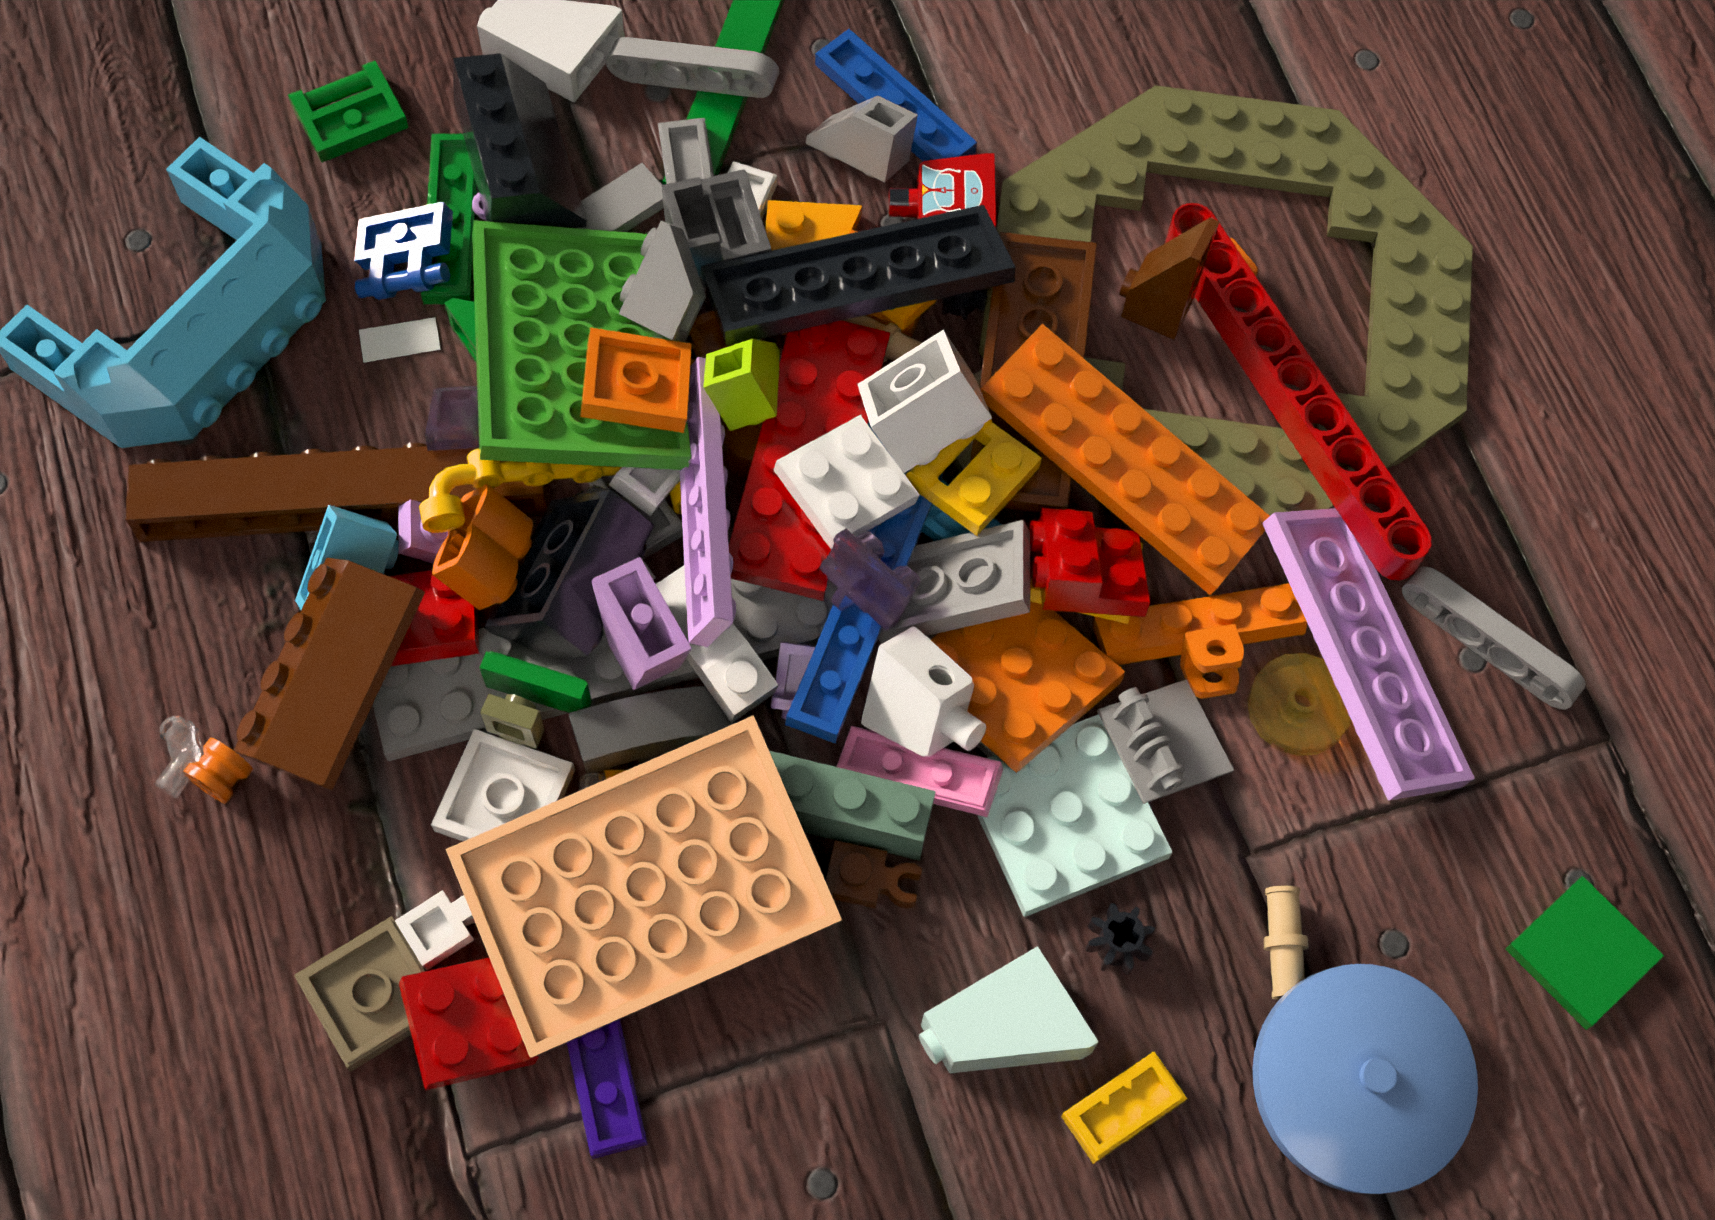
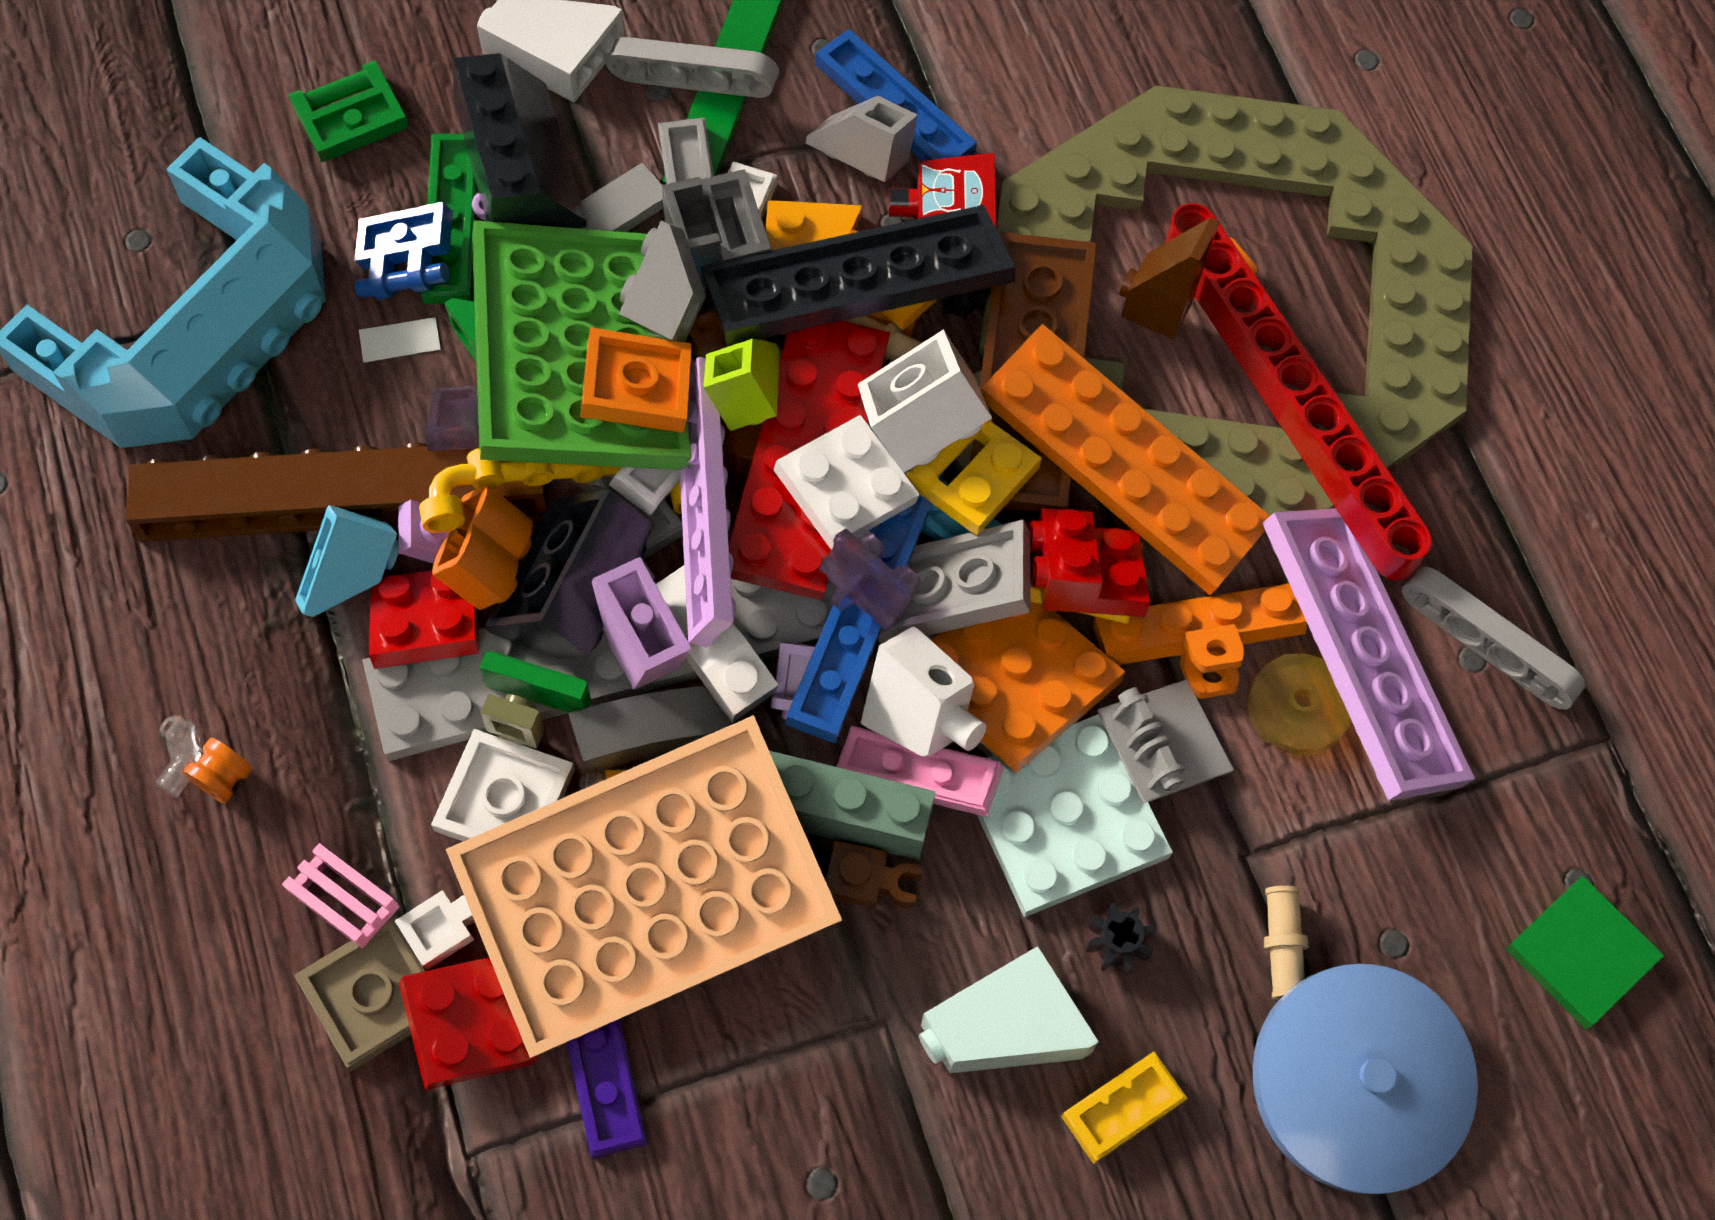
(312, 873): none -> bright pink tile
(328, 672): reddish brown slope -> none

